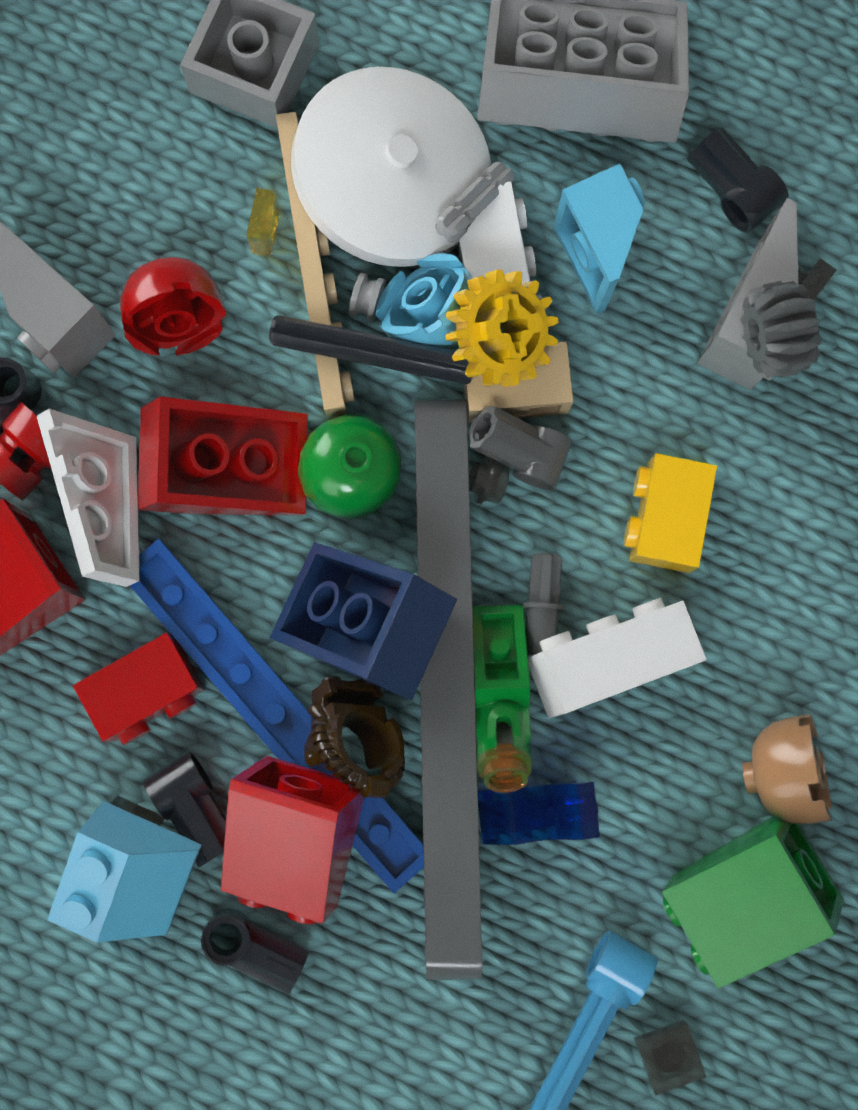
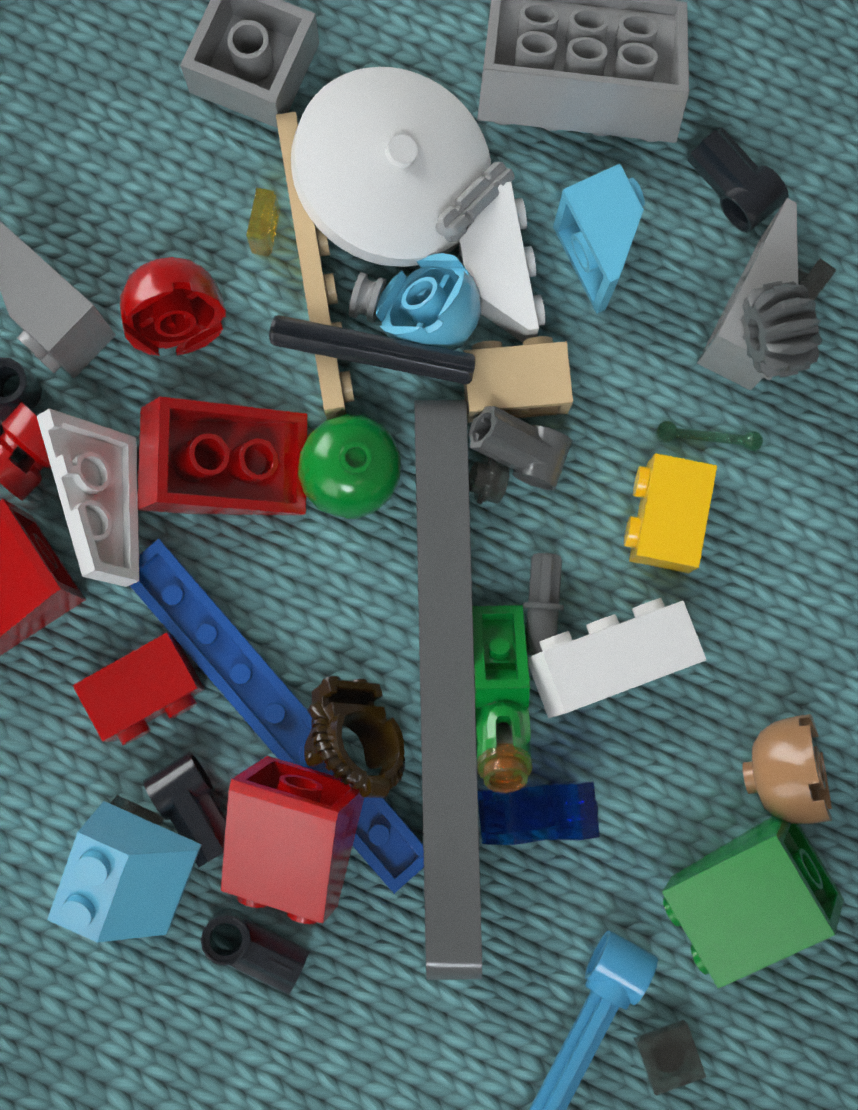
(364, 618): dark blue brick -> none
(507, 302): yellow gear -> none
(668, 431): none -> clear green hinge

